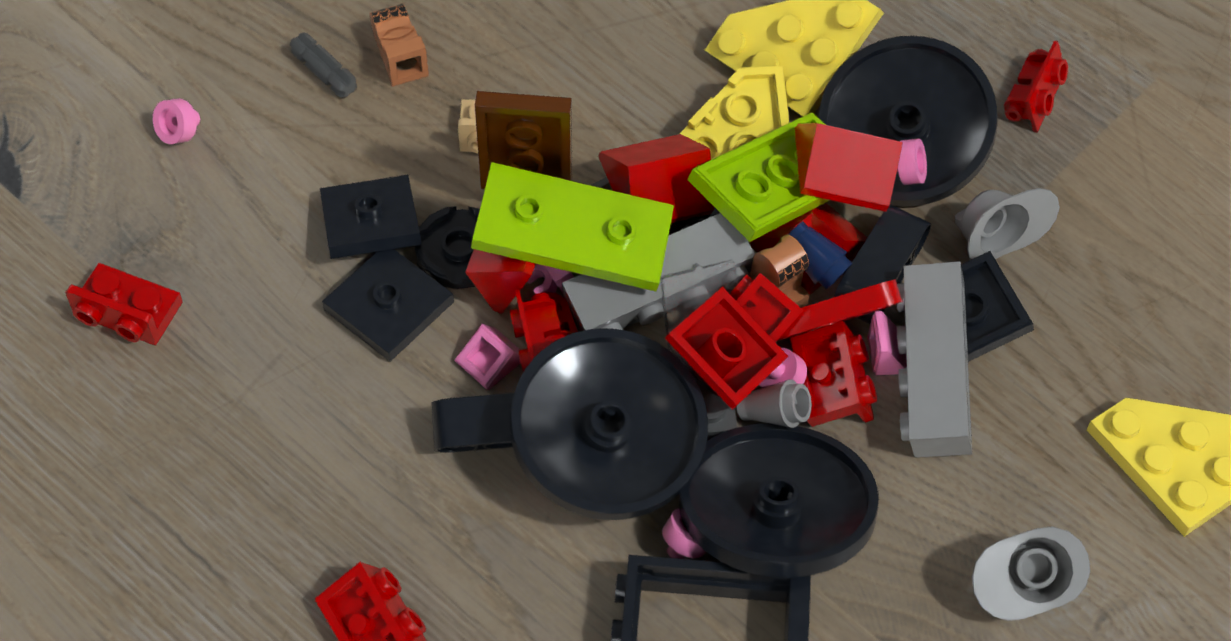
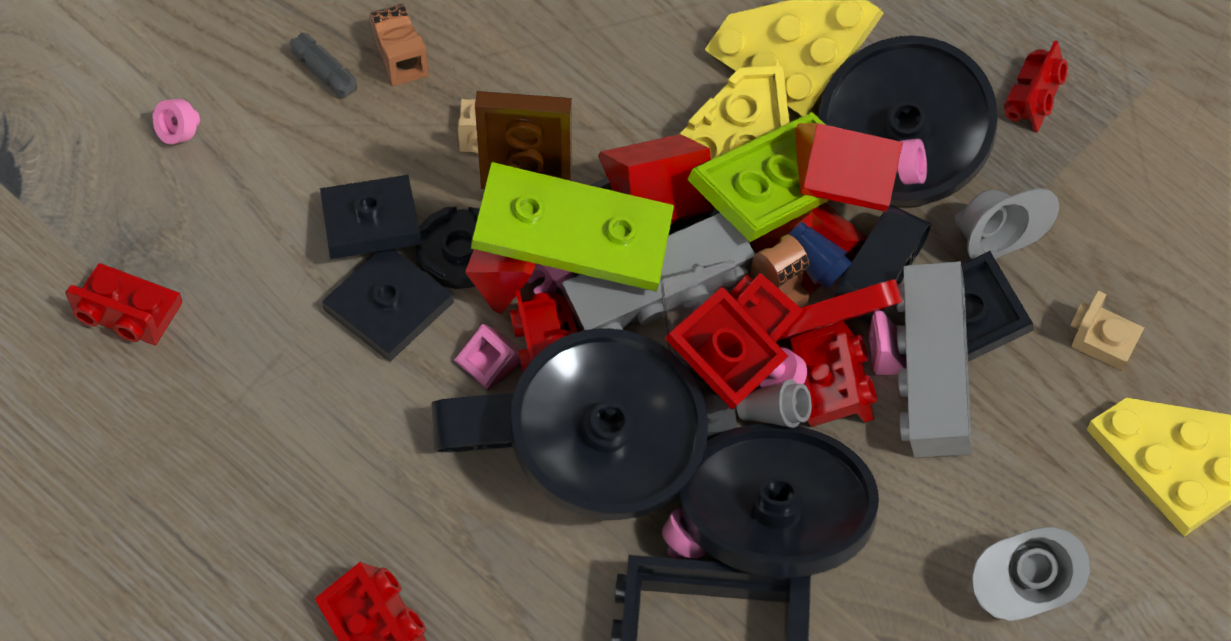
(1104, 333): none -> tan bracket

